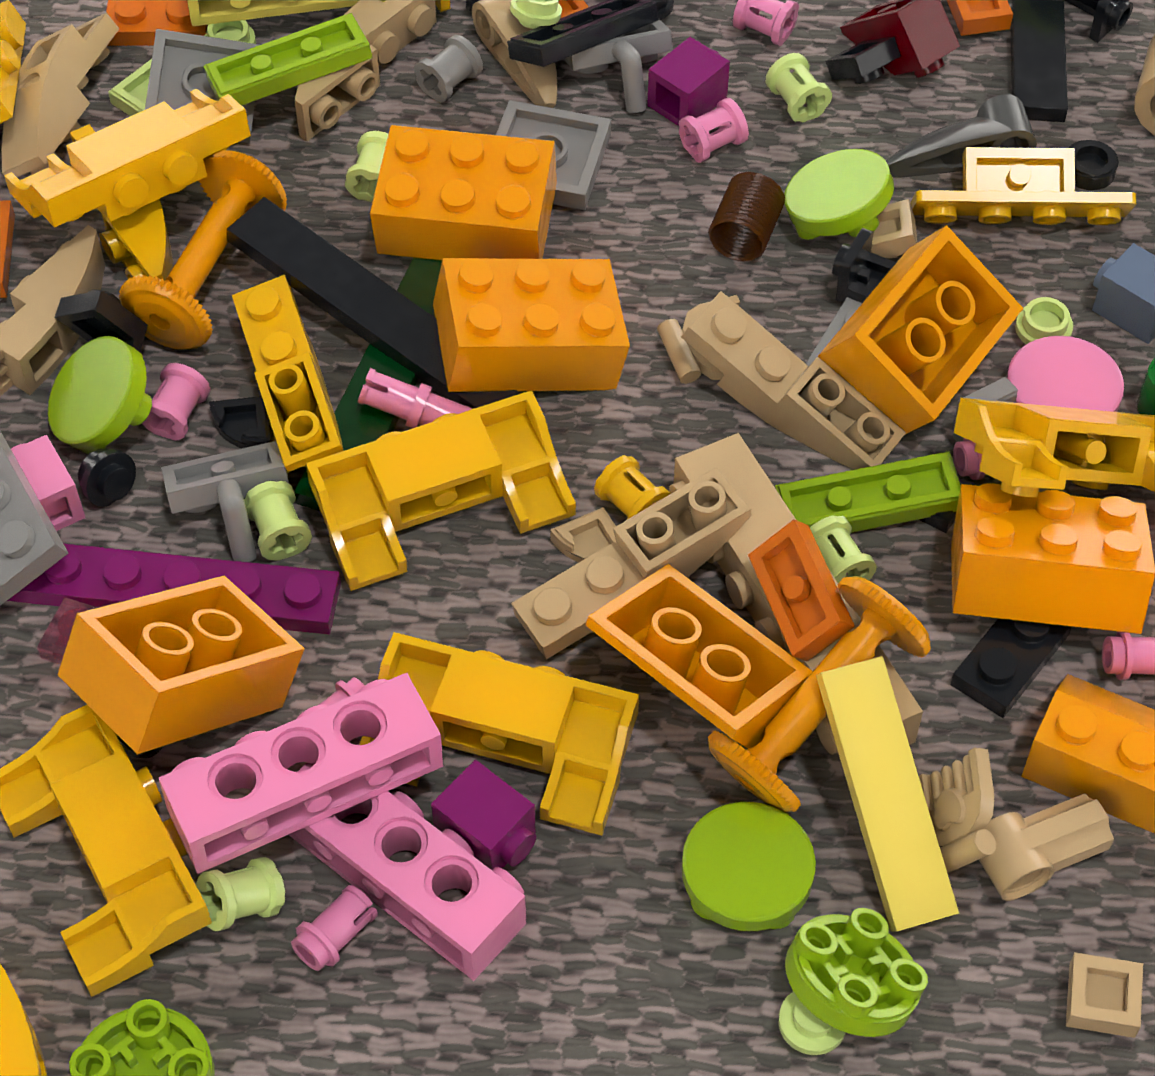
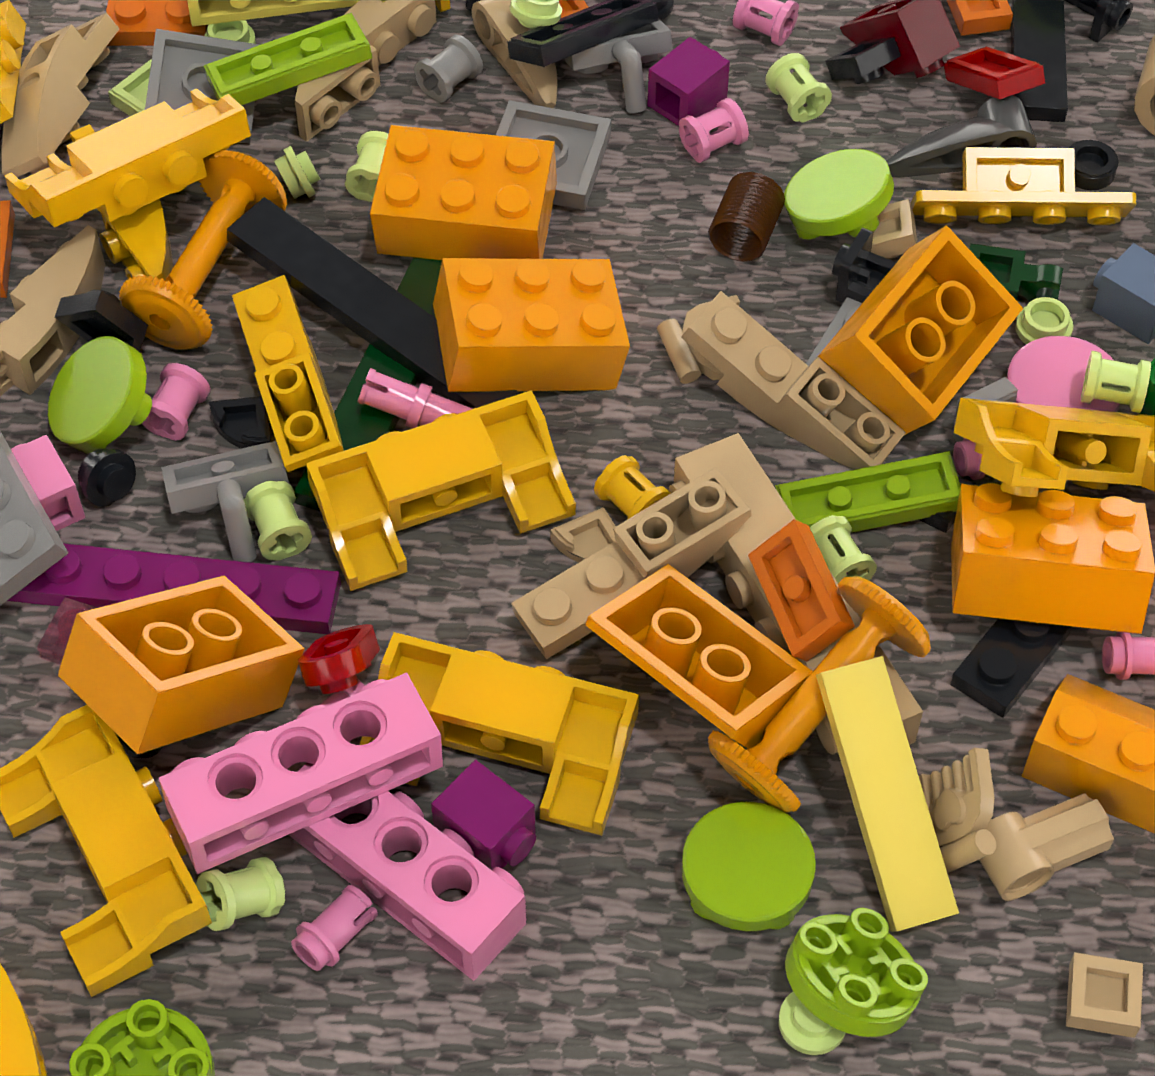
(297, 172): none -> yellowish green plate
(338, 658): none -> red plate
(994, 72): none -> red tile
(1017, 277): none -> dark green plate
(1116, 381): none -> yellowish green bush

